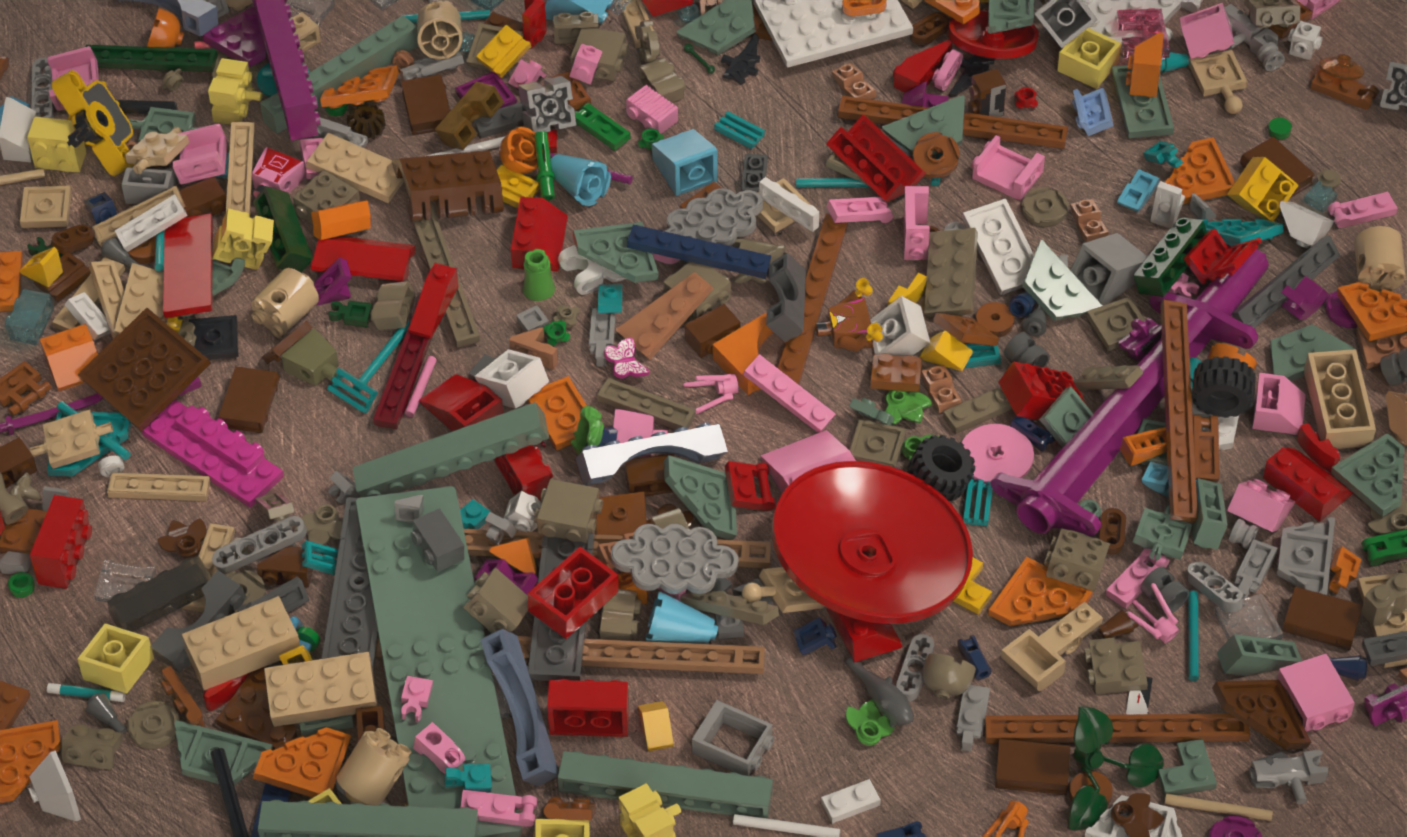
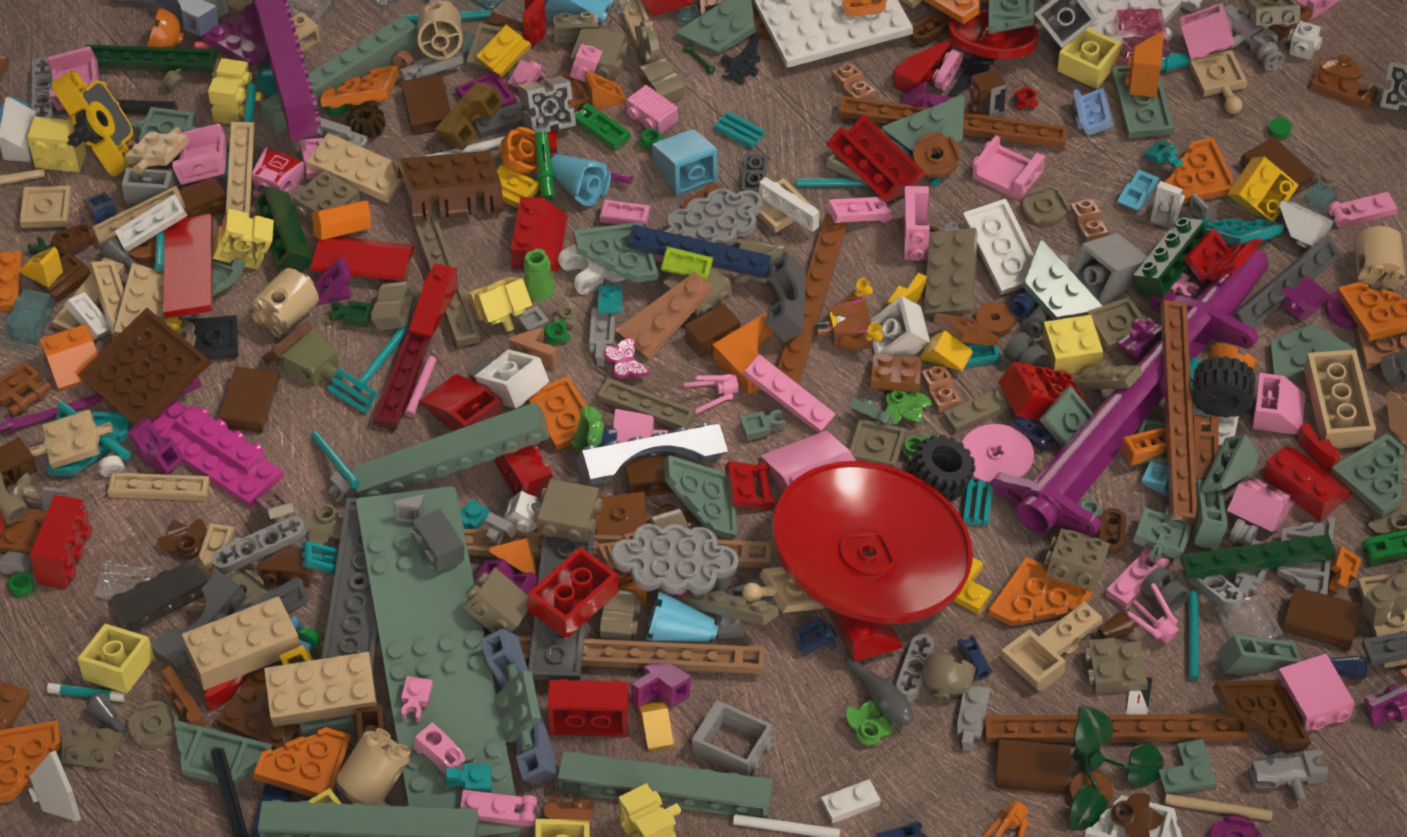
(152, 450): none -> magenta brick
(250, 102): none -> teal bar
(335, 459): none -> teal bar
(500, 300): none -> light yellow brick
(518, 707): none -> sand green plate
(603, 91): none -> orange slope
(624, 213): none -> bright pink plate
(661, 681): none -> magenta brick
(686, 263): none -> lime plate
(758, 425): none -> sand green plate
(1072, 344): none -> light yellow brick
(1233, 462): none -> sand green slope
(1258, 556): none -> dark green plate

